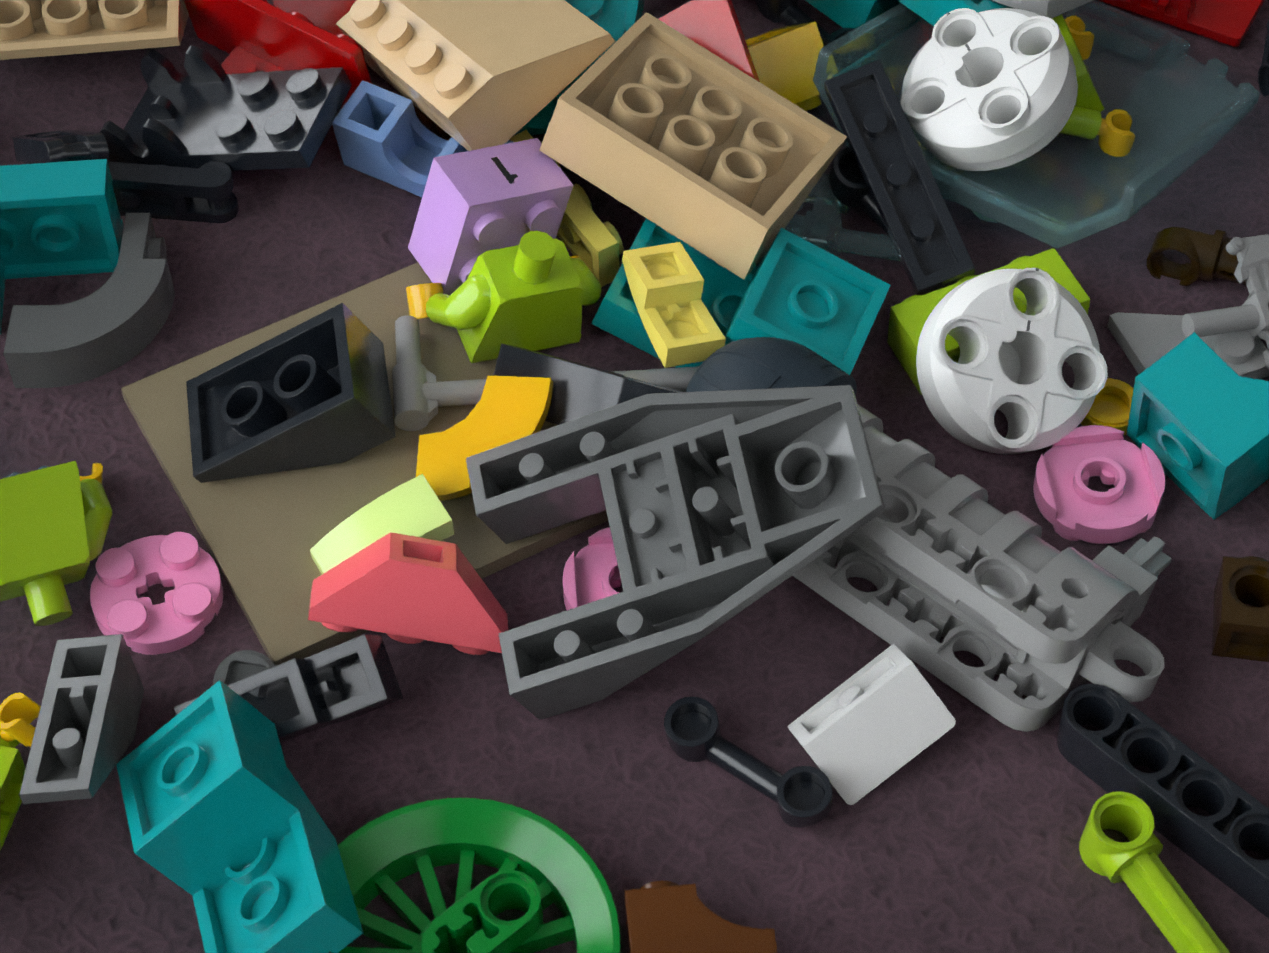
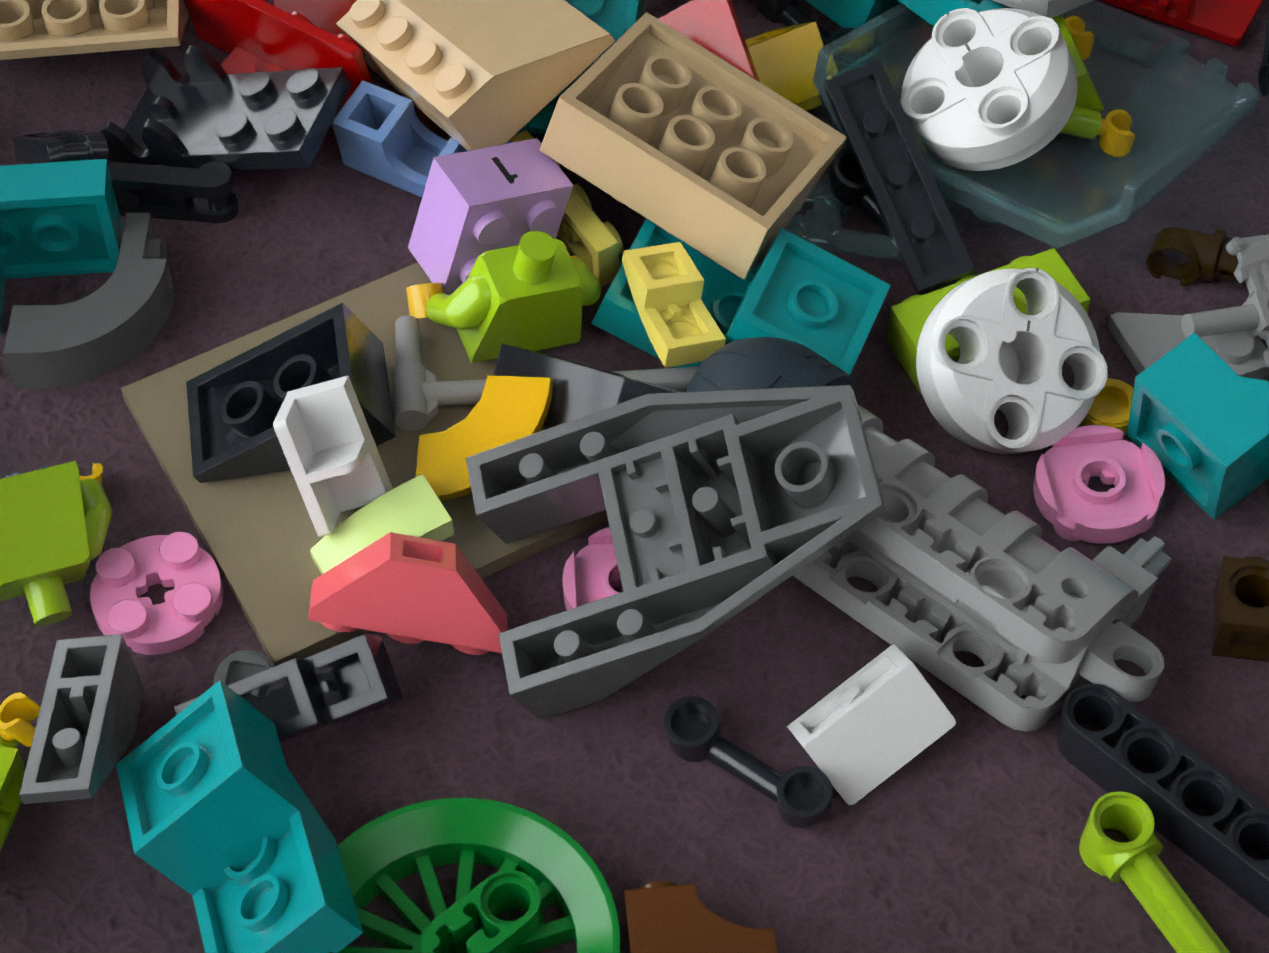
(330, 451): none -> white panel

